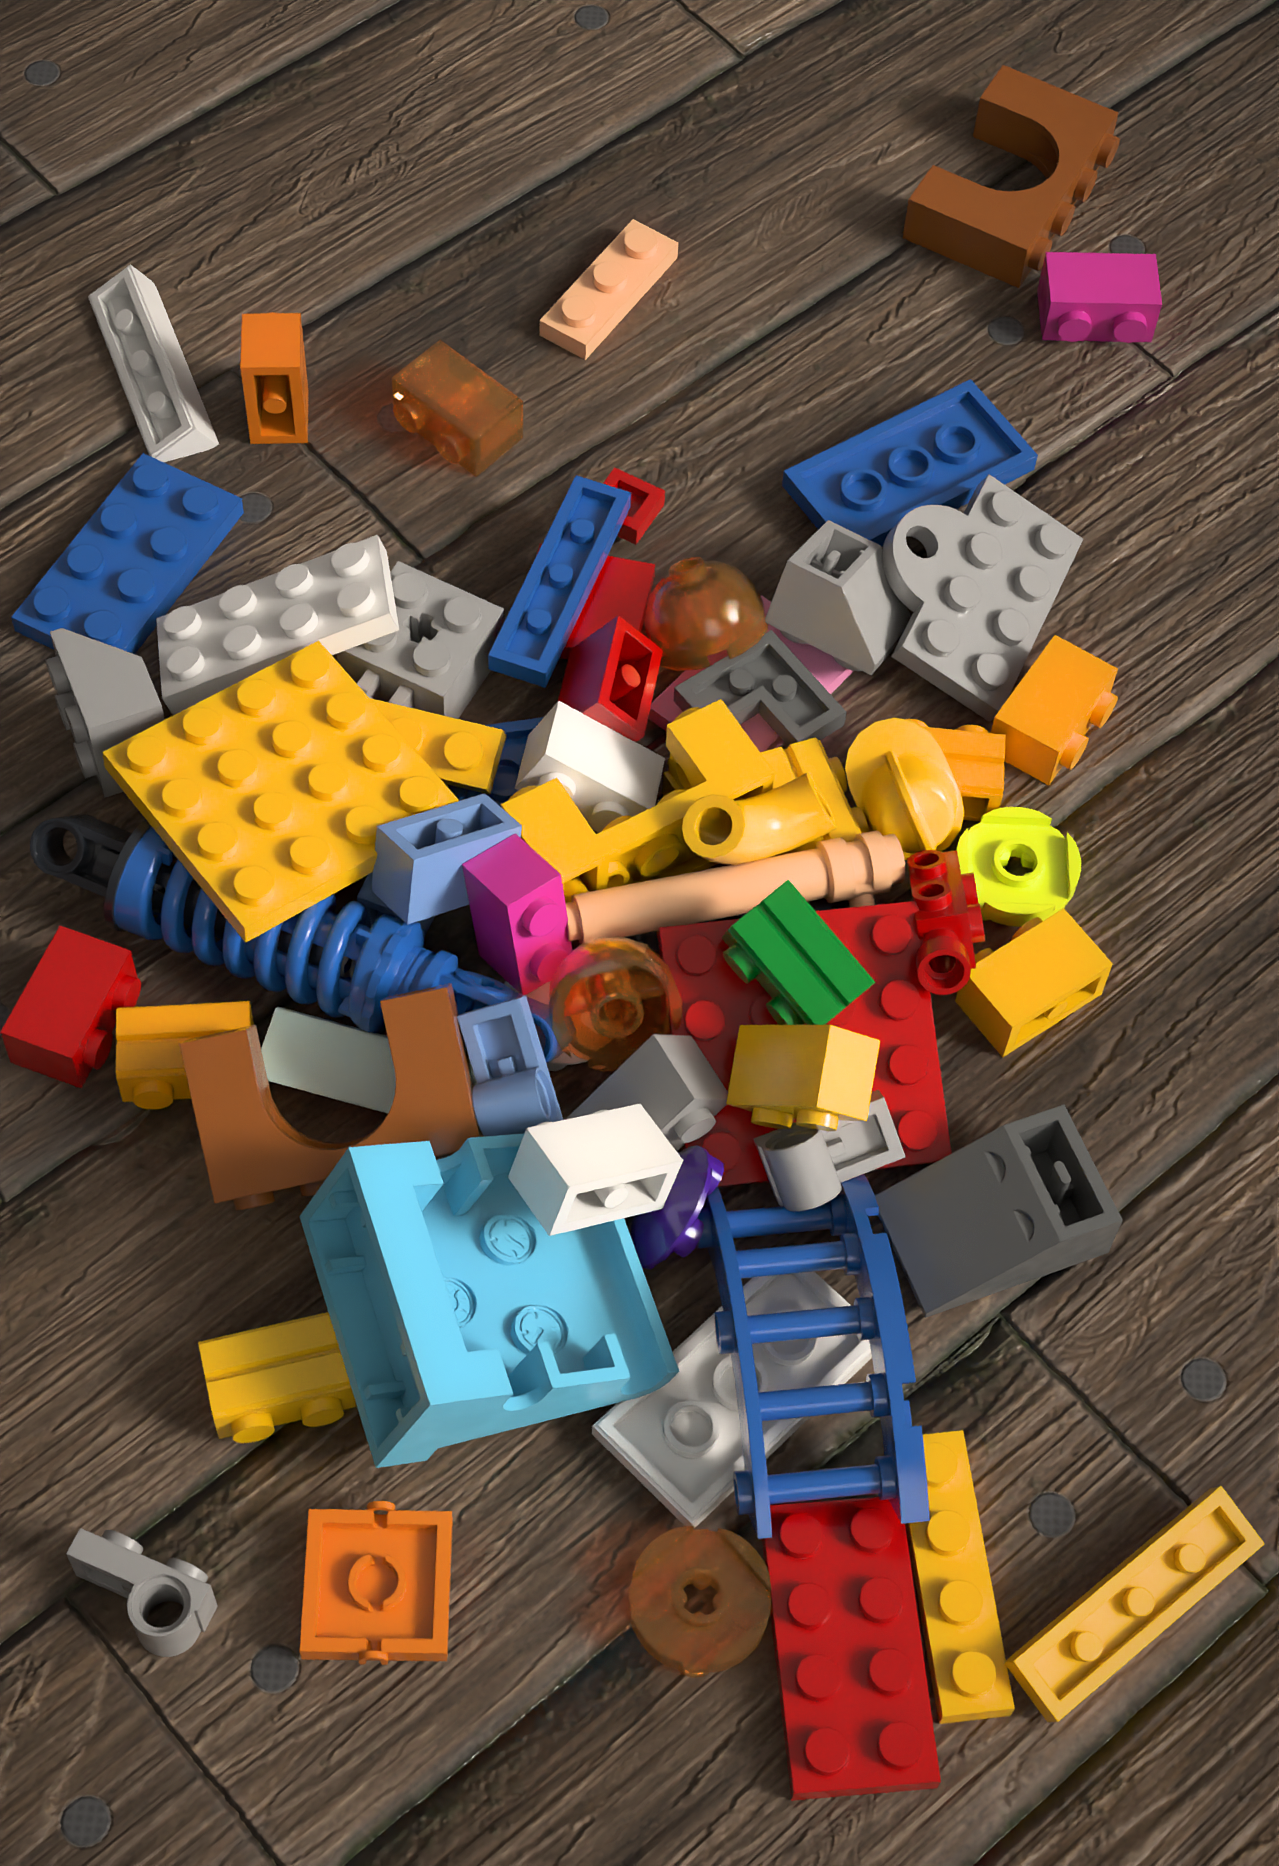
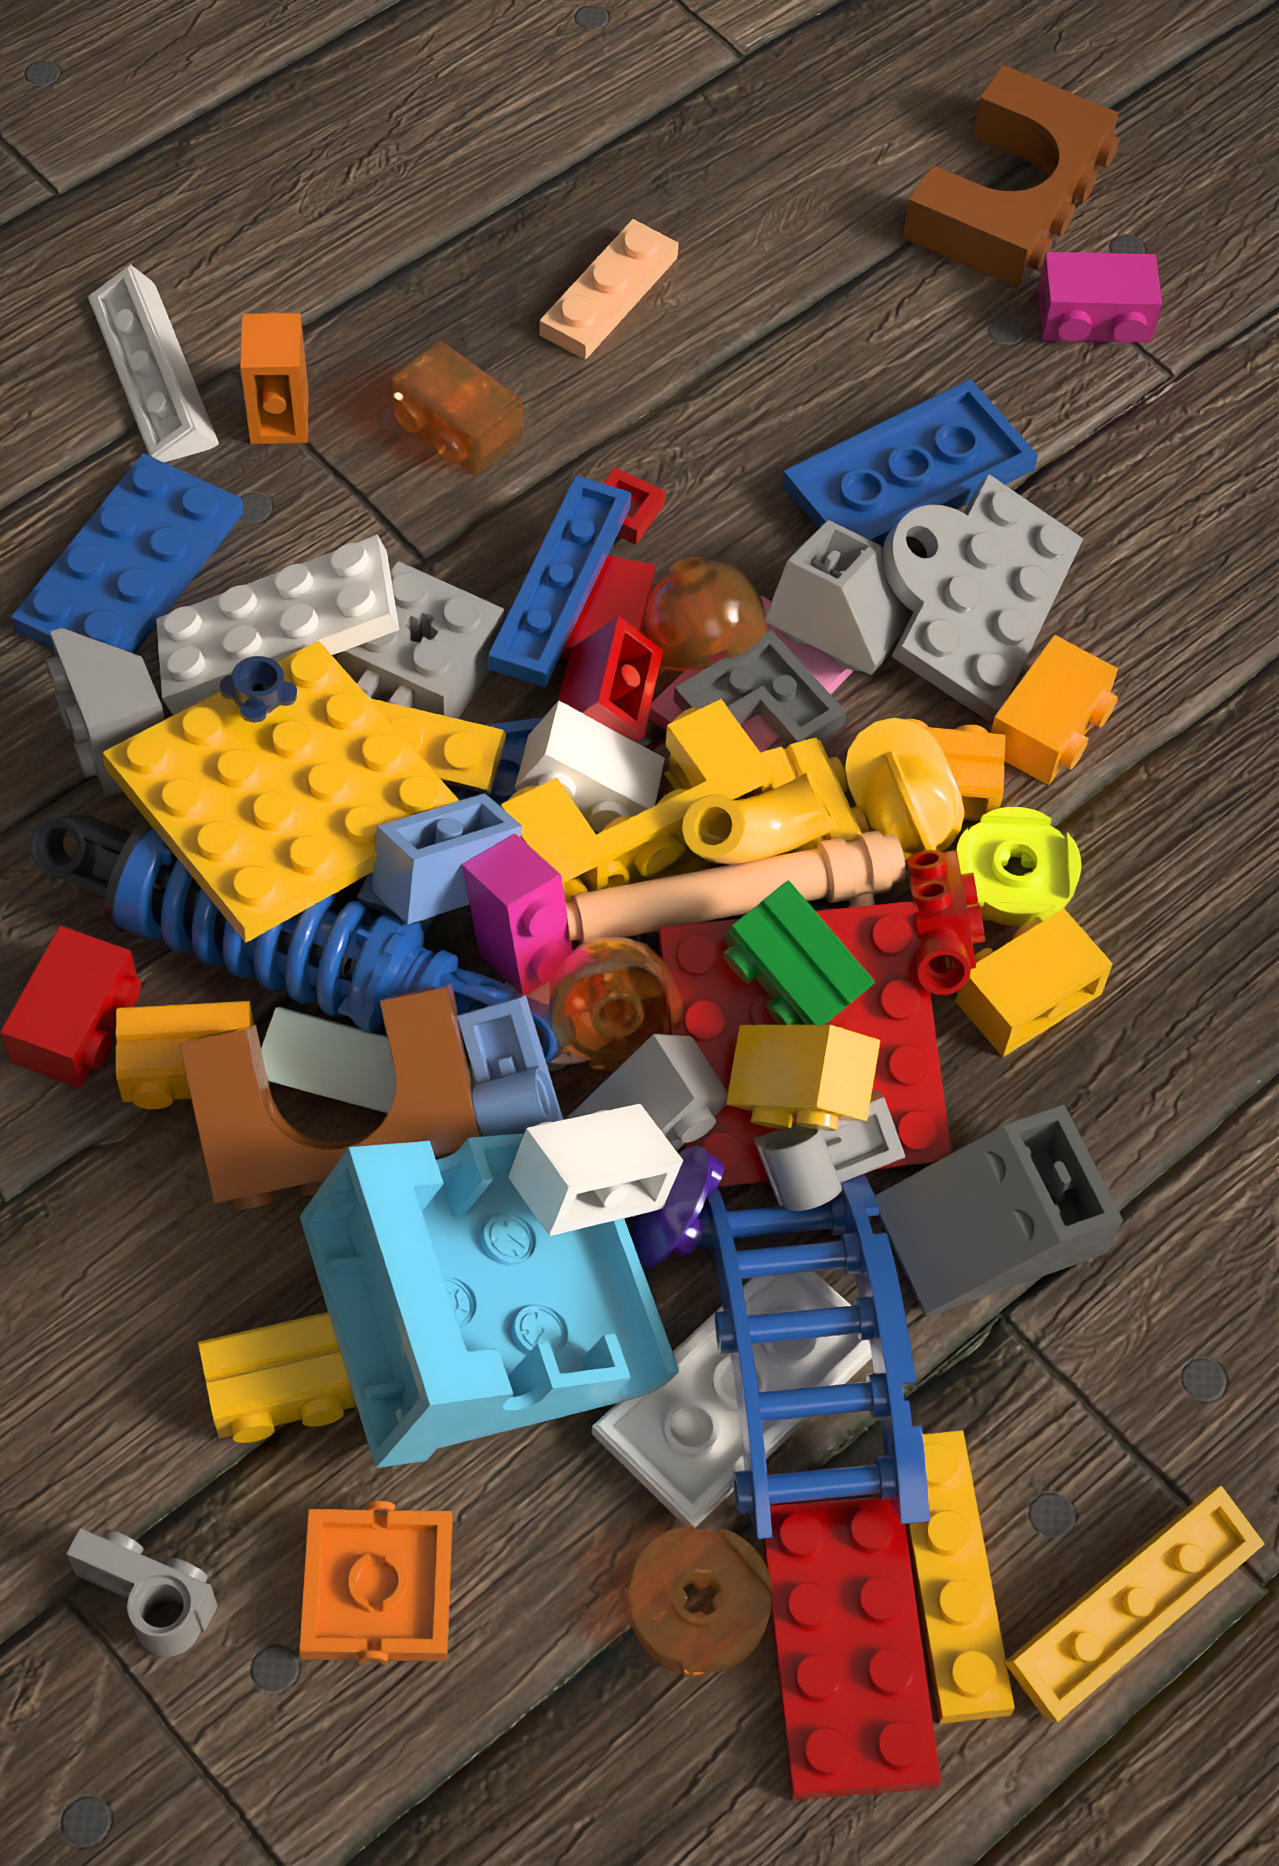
(253, 675): none -> dark blue plate

